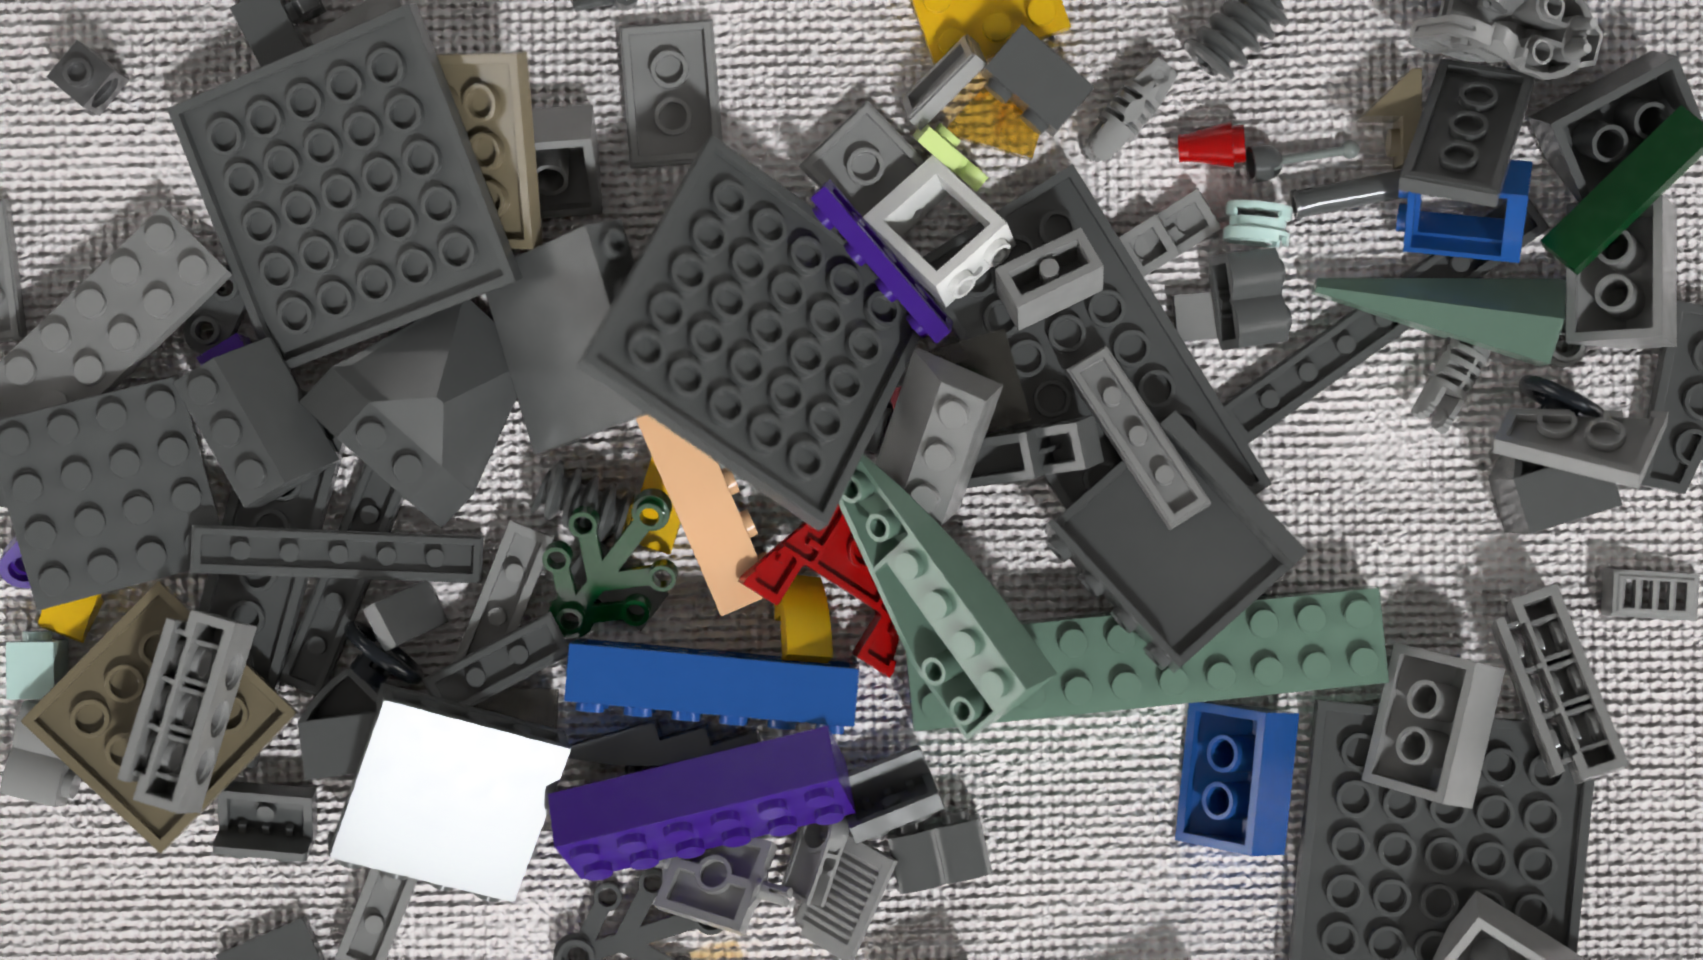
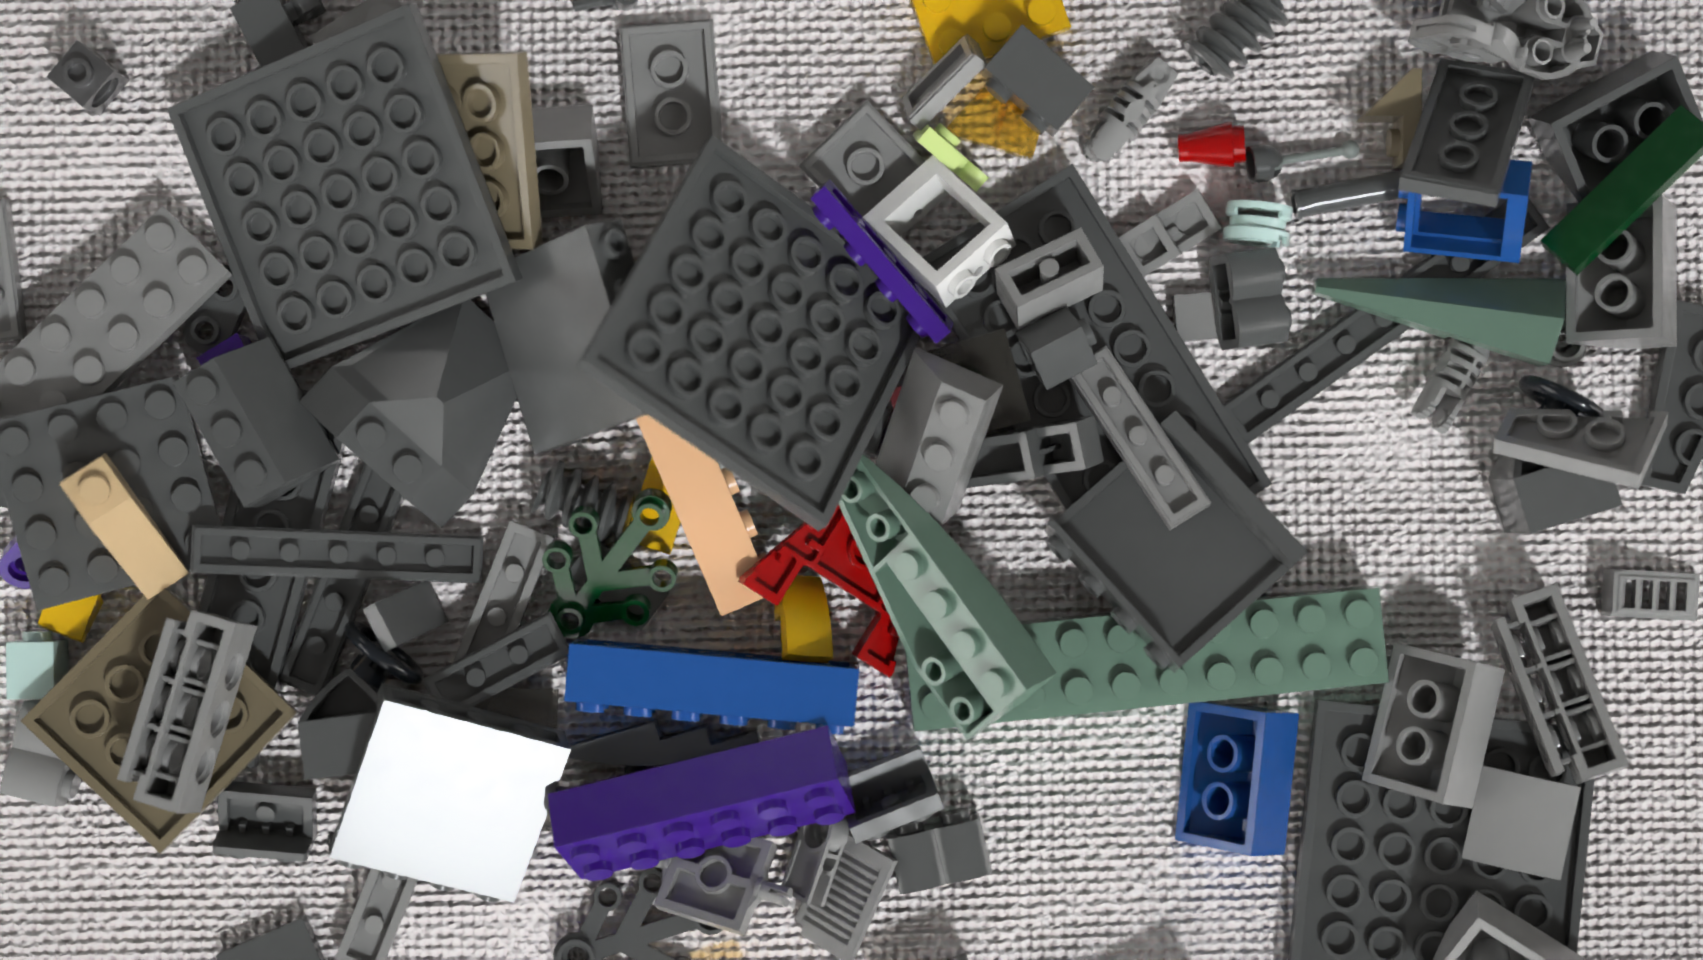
(124, 526): none -> tan slope
(1058, 347): none -> dark grey brick
(1521, 822): none -> light grey slope

